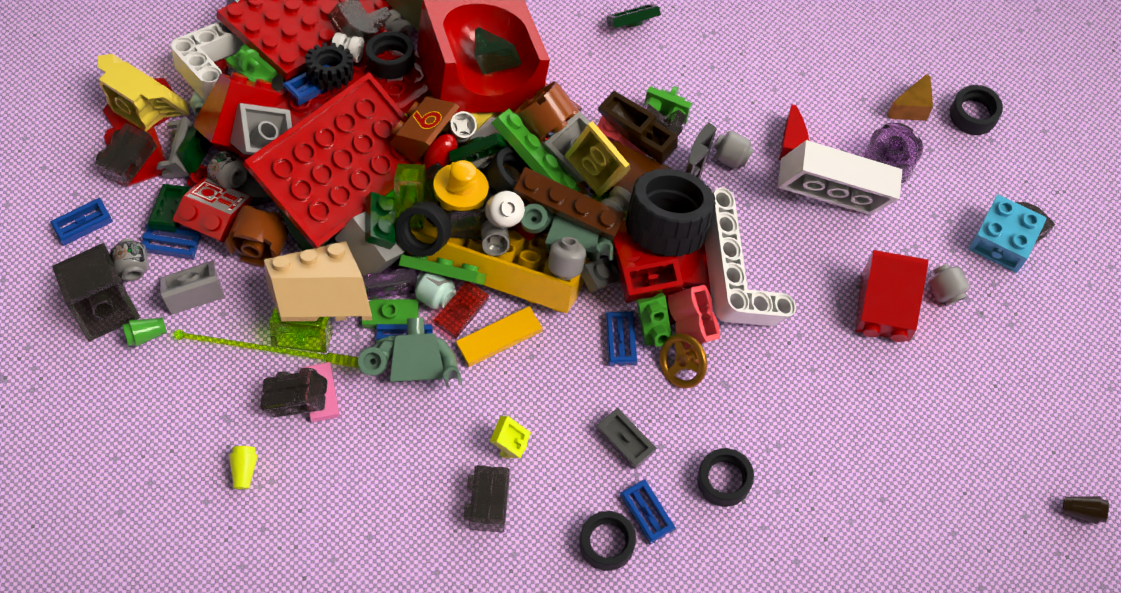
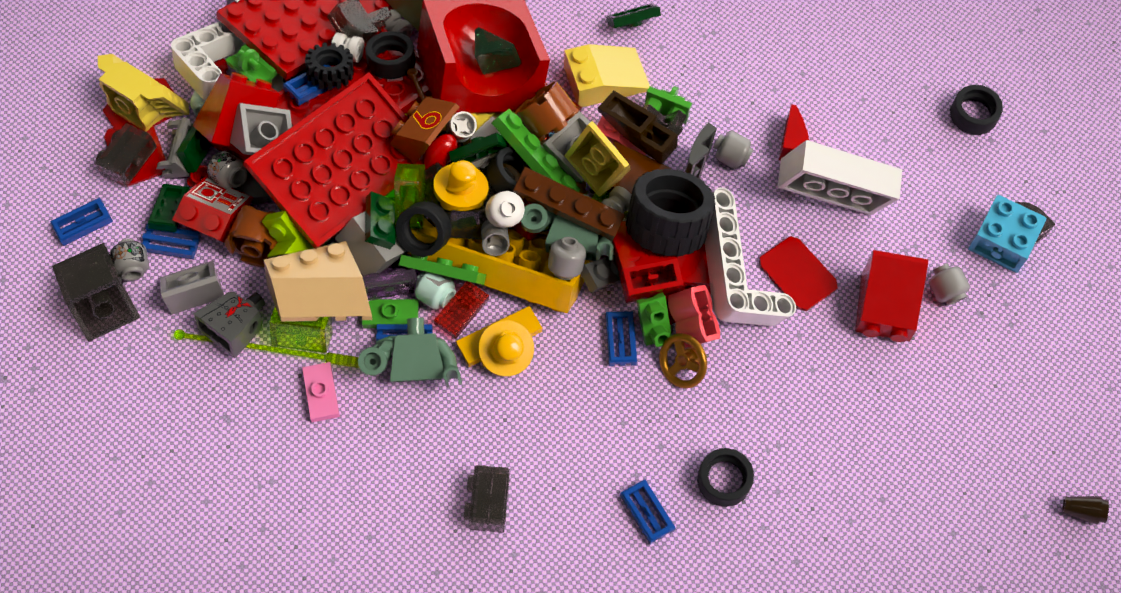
(143, 330): bright green cone -> none
(231, 321): none -> dark grey torso
(242, 466): neon yellow cone -> none
(286, 234): none -> lime slope
(294, 393): clear smoke brick -> none
(413, 74): none -> dark orange hinge
(505, 348): none -> yellow plate
(510, 437): neon yellow bracket -> none
(600, 69): none -> light yellow slope
(617, 520): black tyre -> none
(626, 438): dark grey plate -> none
(798, 273): none -> red piece
(896, 147): clear purple brick -> none
(915, 102): pearl gold slope -> none

